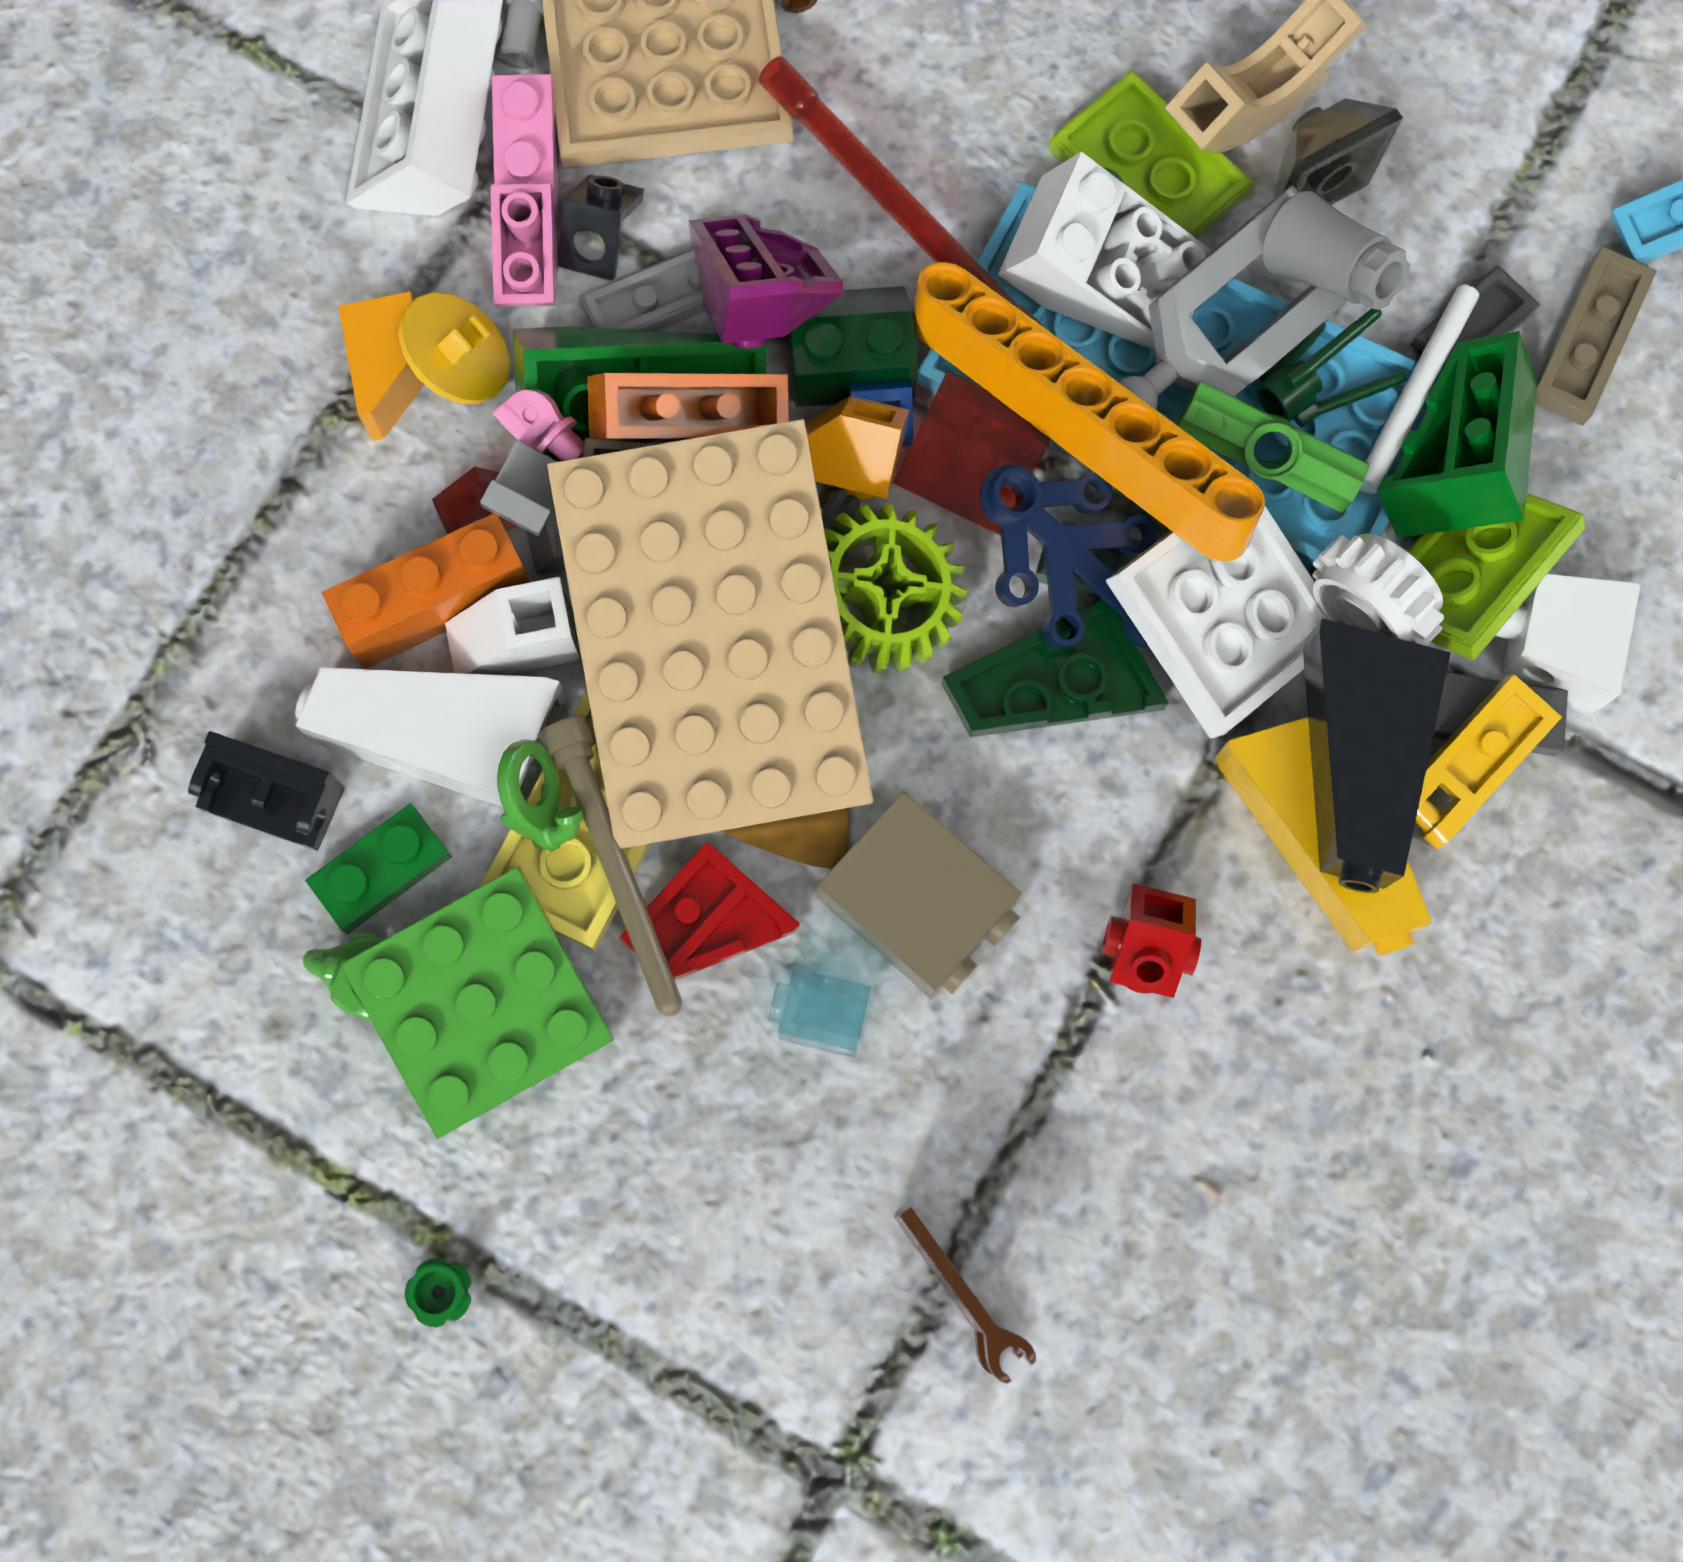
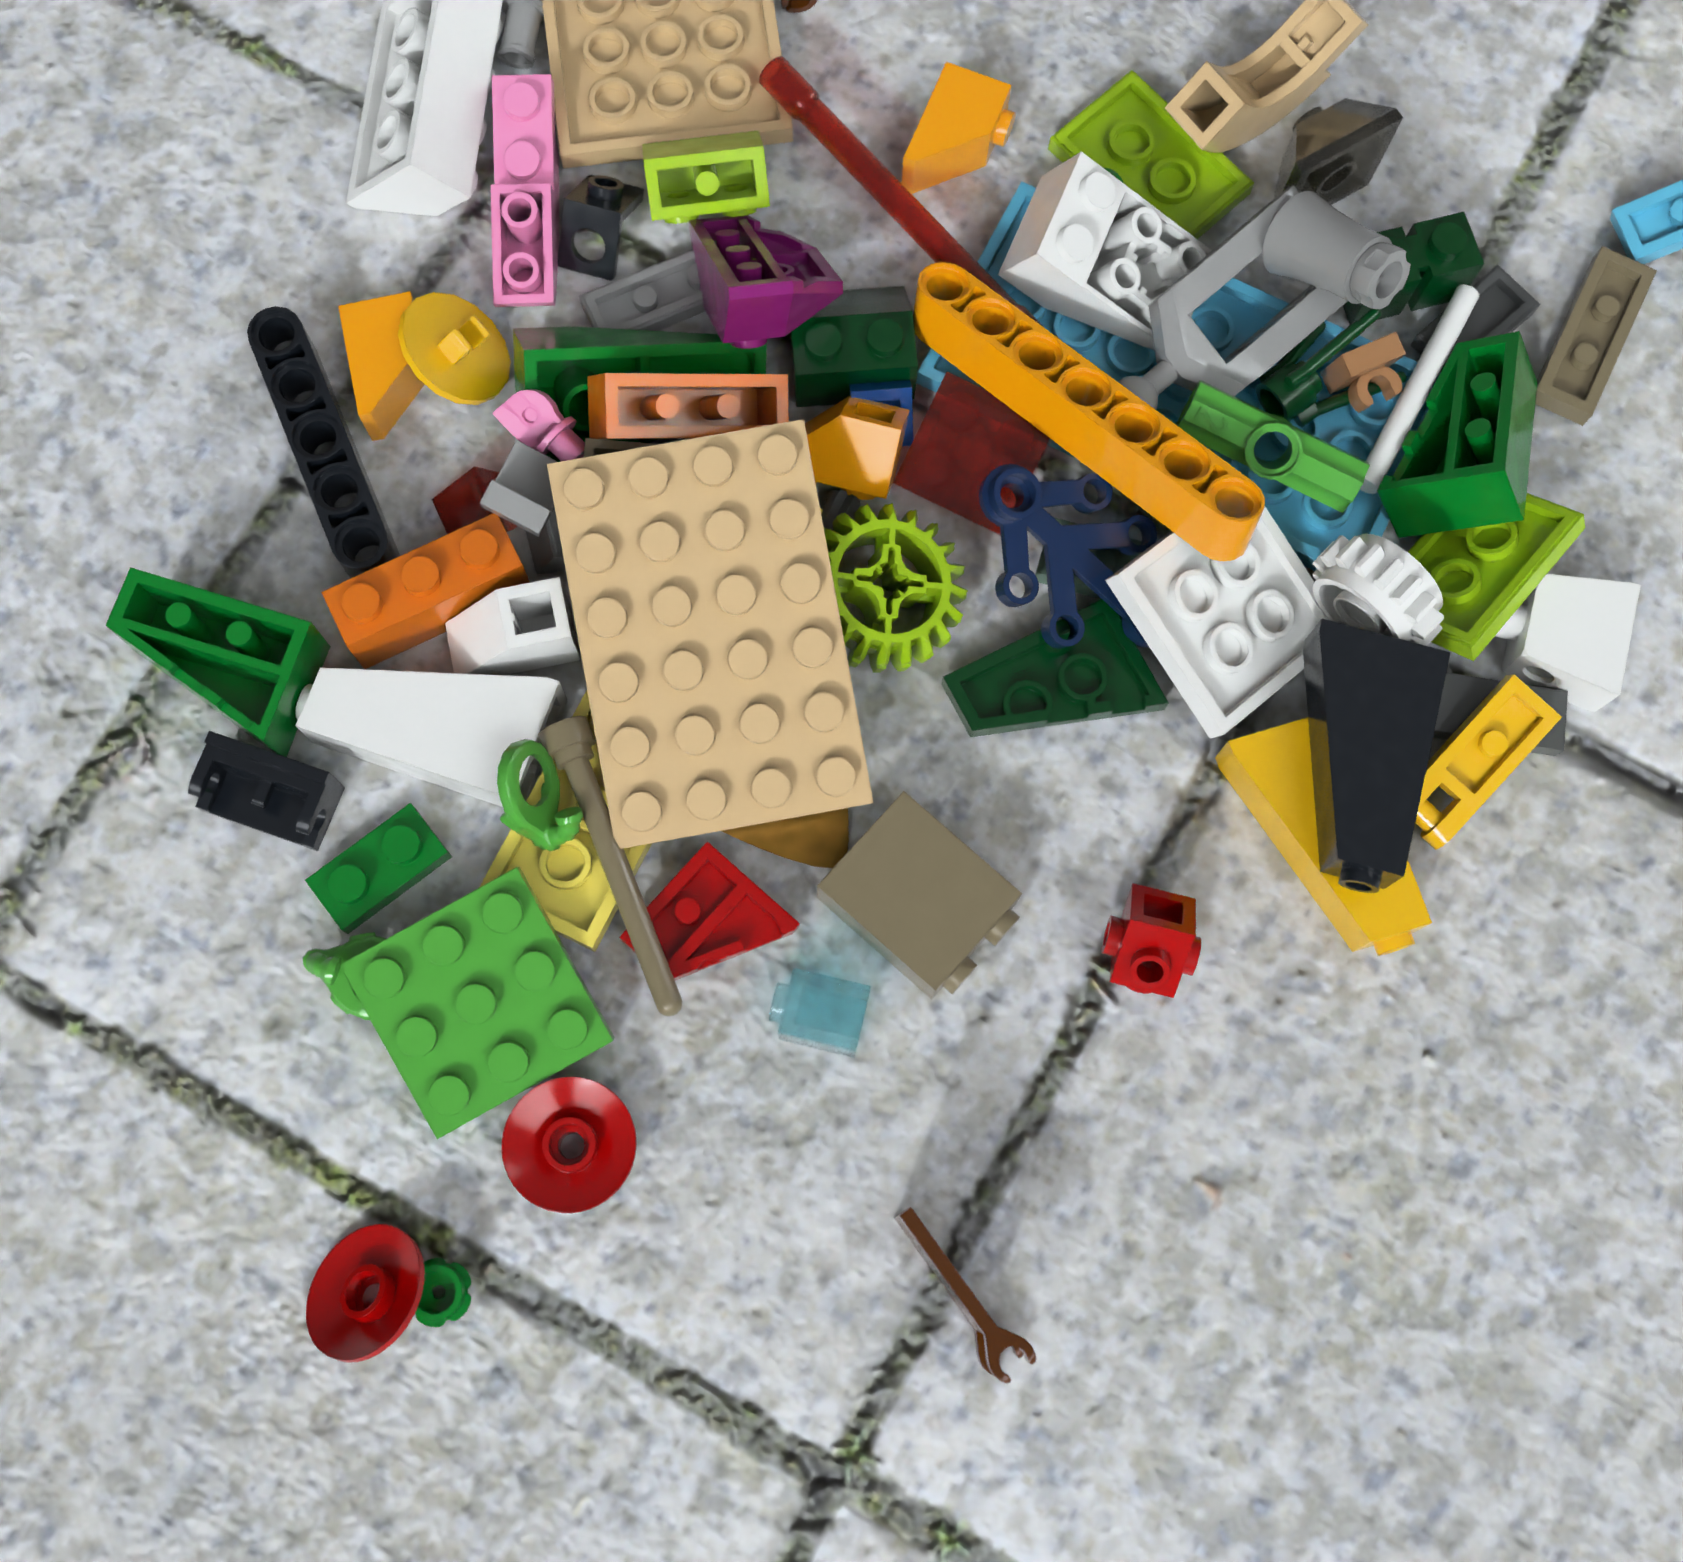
(224, 651): none -> green wedge
(311, 424): none -> black beam
(365, 1293): none -> red dish
(534, 1145): none -> red dish
(706, 176): none -> lime brick
(957, 128): none -> light orange slope
(1363, 366): none -> medium nougat tile
(1443, 251): none -> dark green piece

